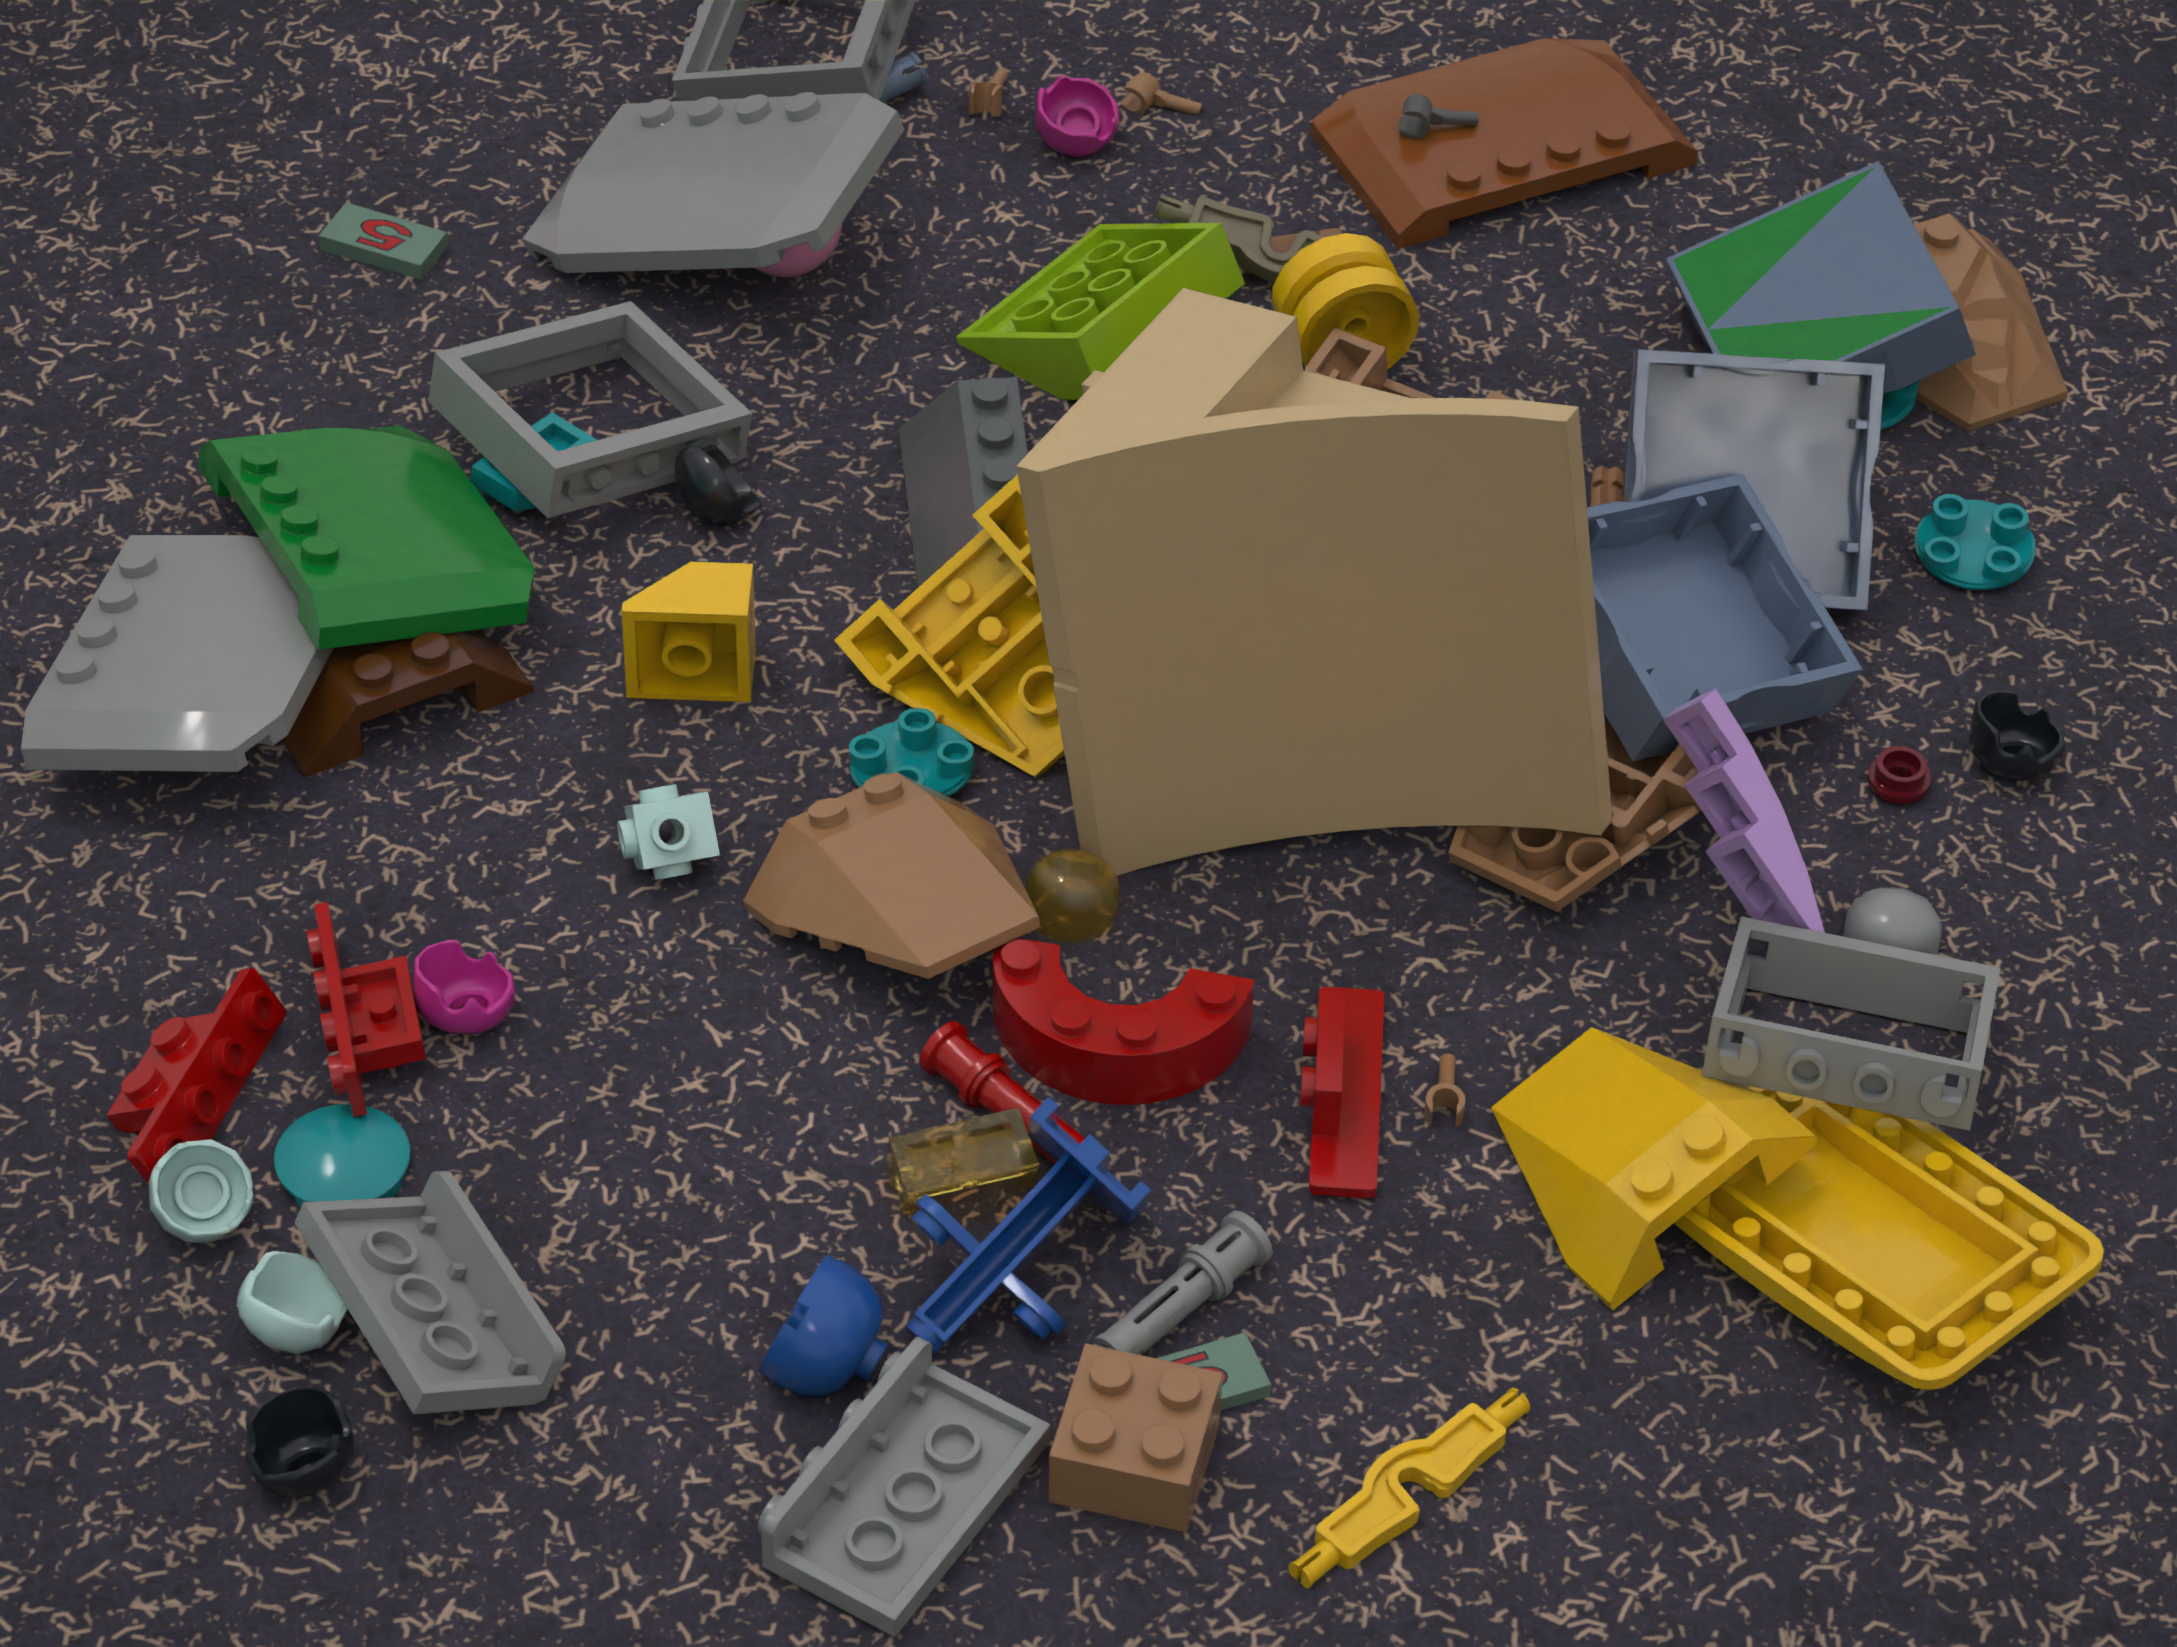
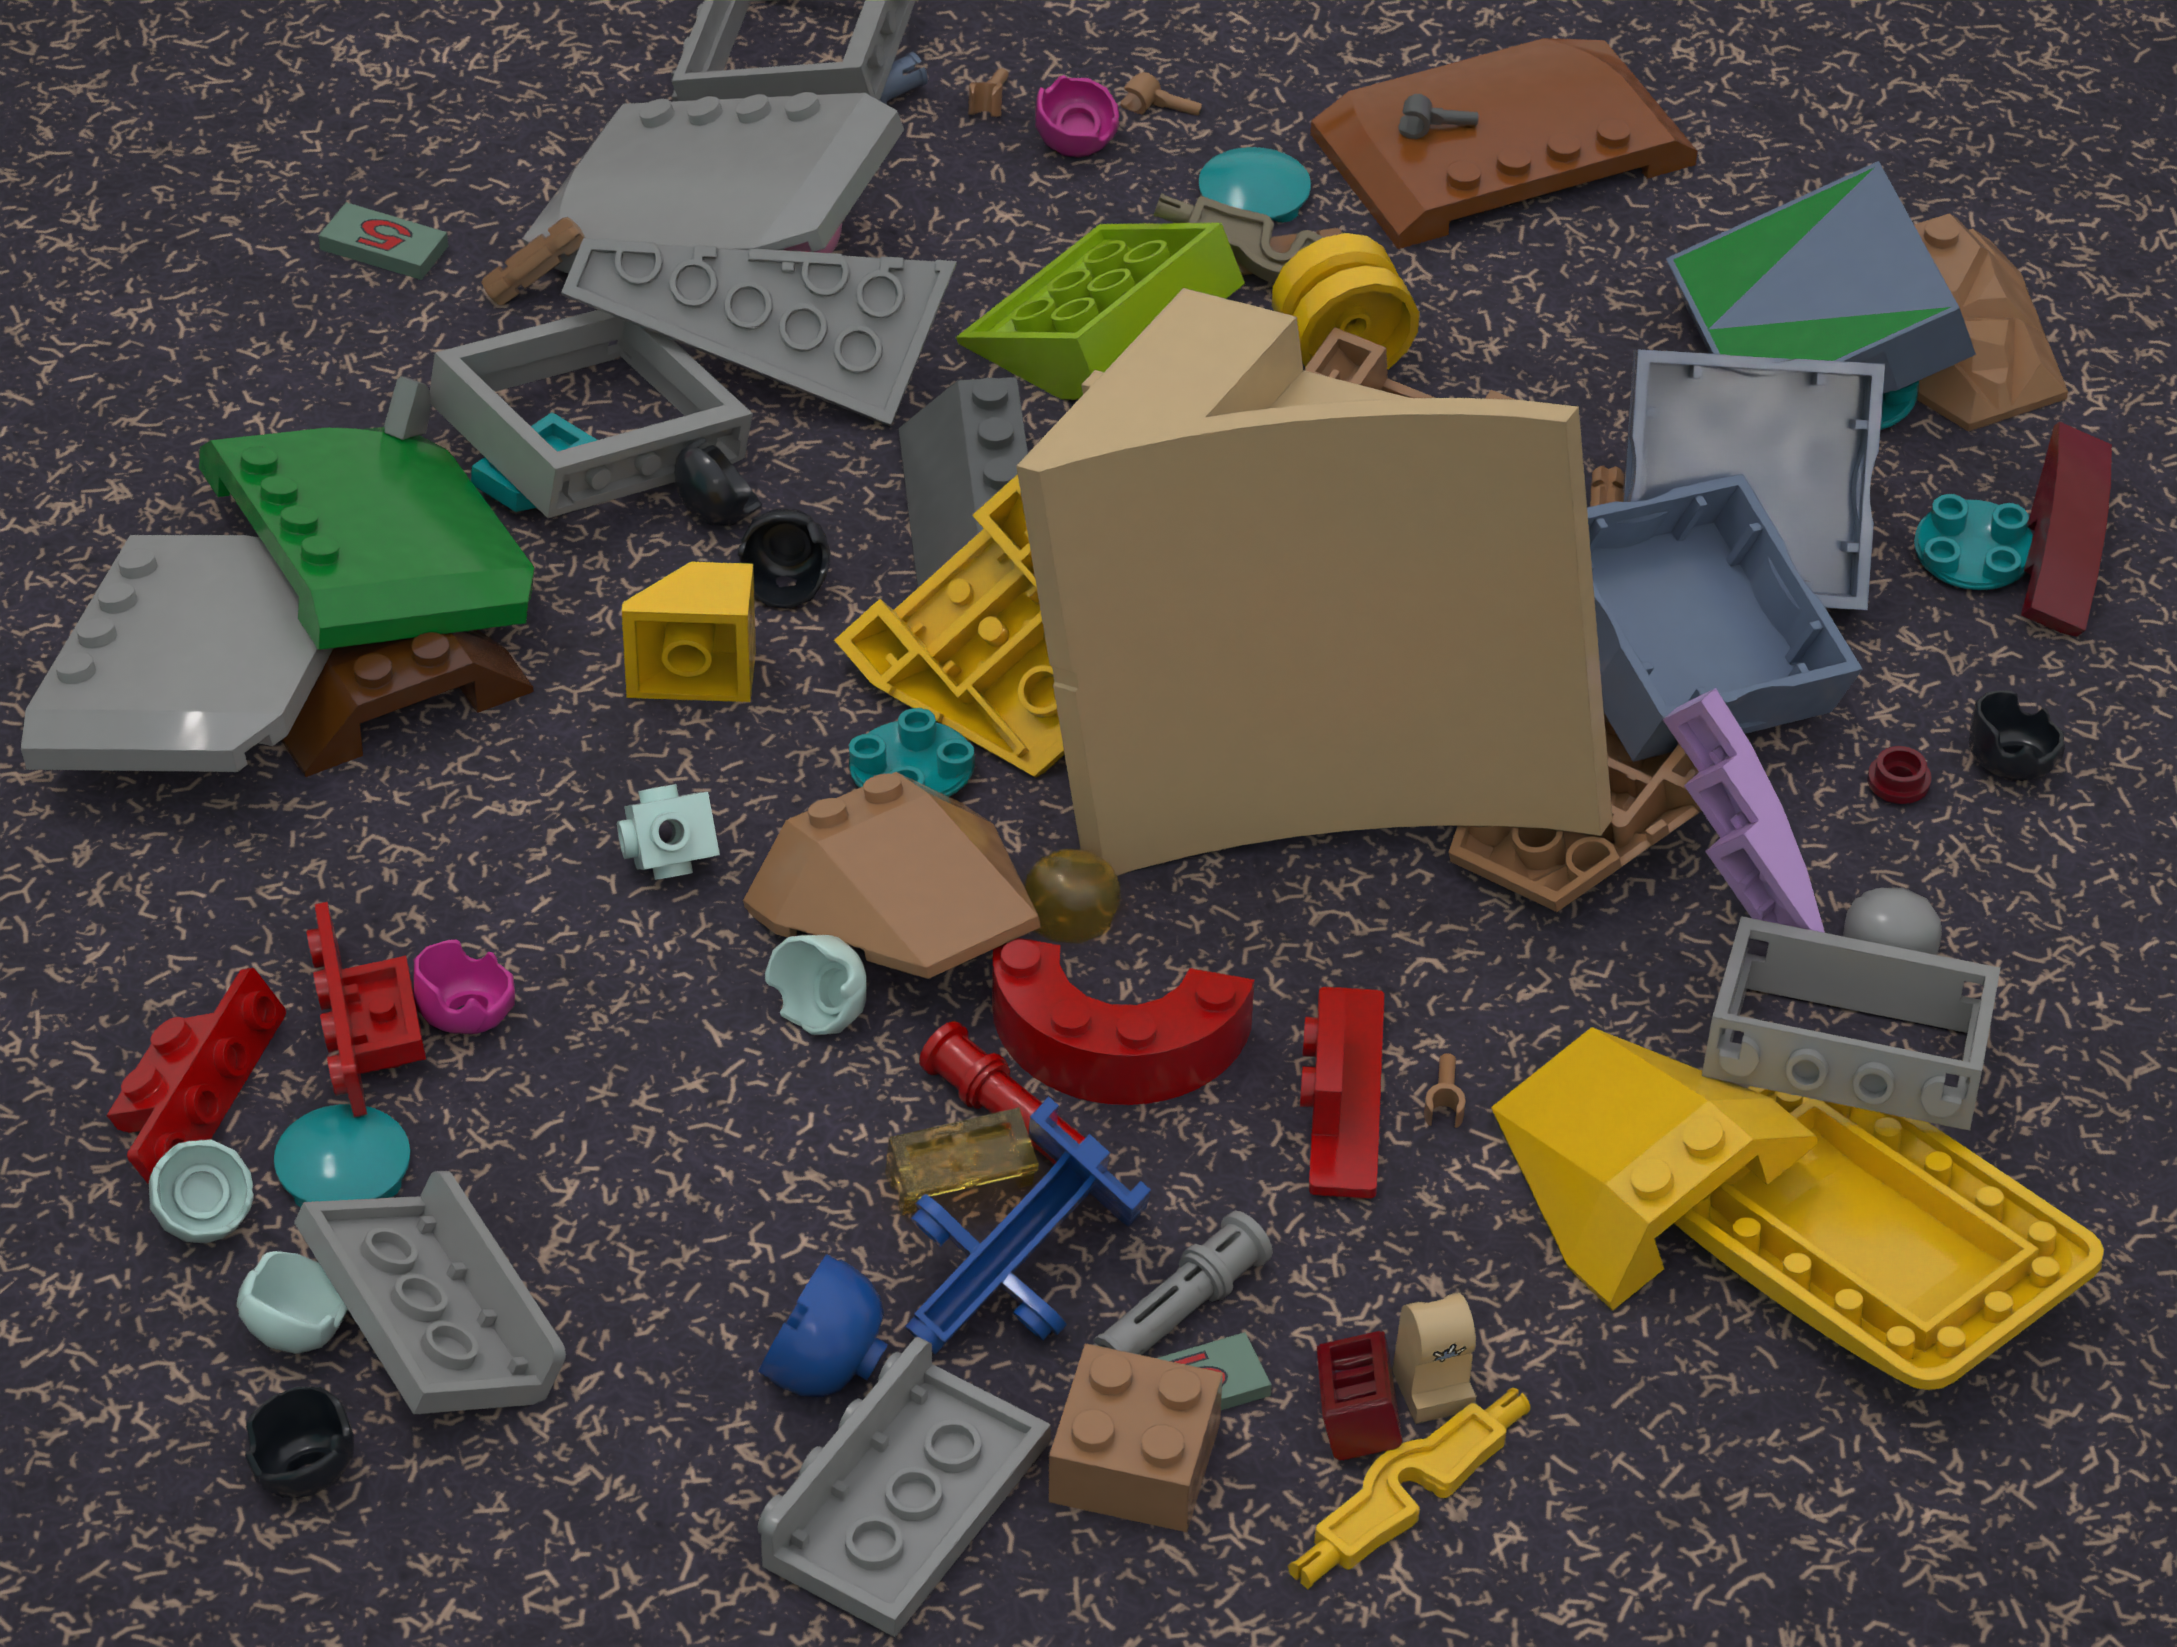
(408, 409): none -> light grey tile
(533, 261): none -> medium nougat axle
(789, 546): none -> black hair
(798, 317): none -> light grey wing
(818, 982): none -> light aqua hair
(1257, 182): none -> teal dish
(1361, 1401): none -> dark red slope
(1435, 1357): none -> tan leg
(2068, 530): none -> dark red slope

